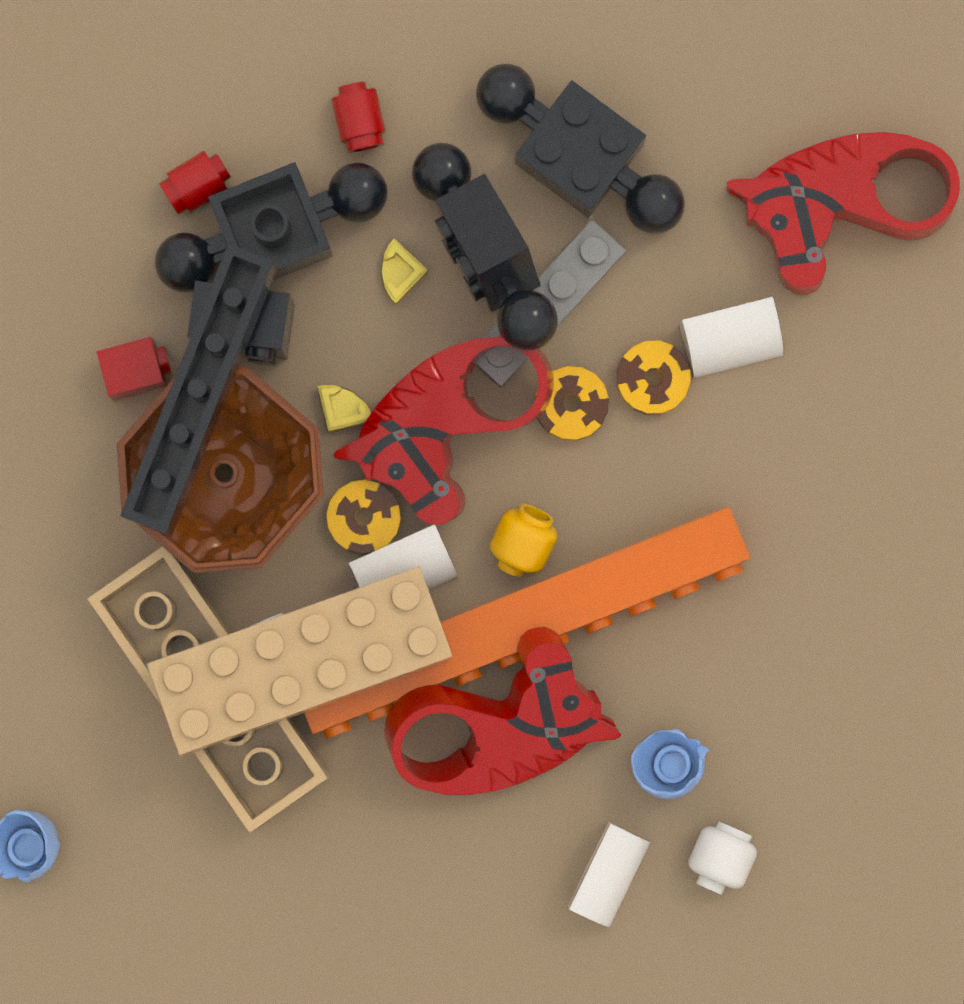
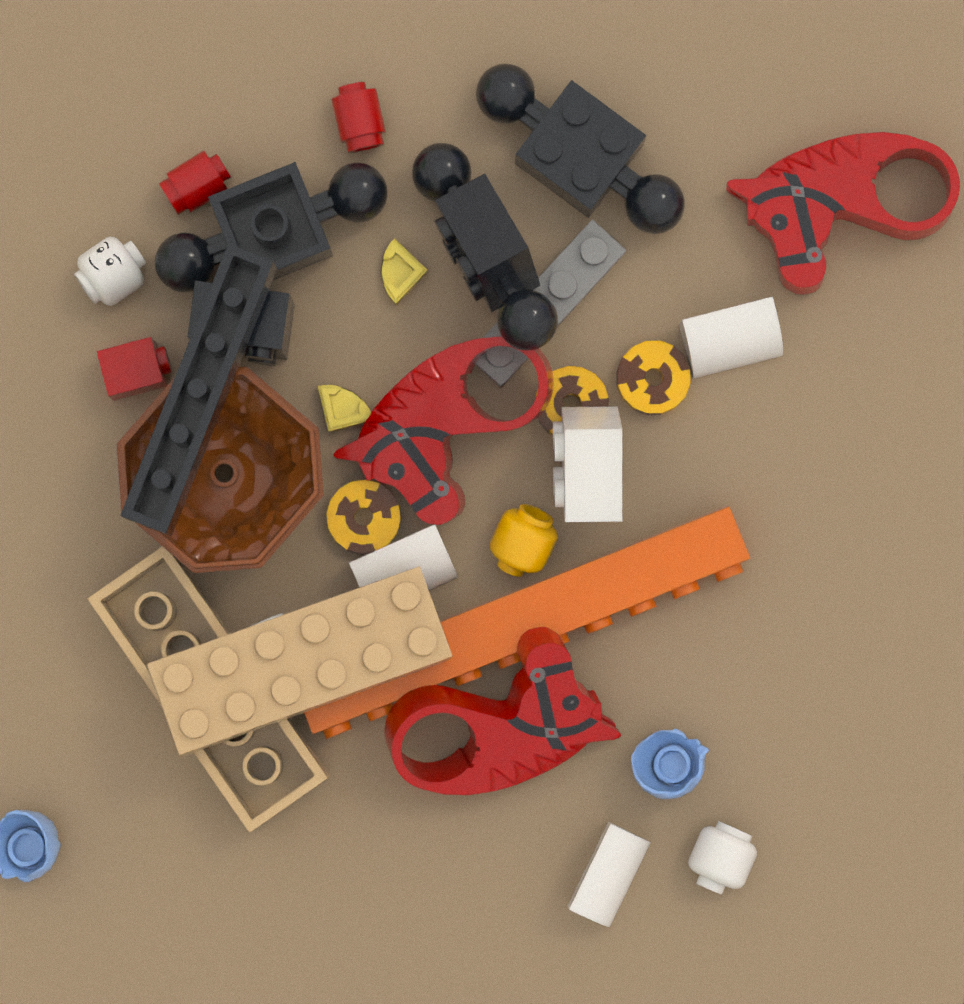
(110, 271): none -> white head
(591, 468): none -> white brick

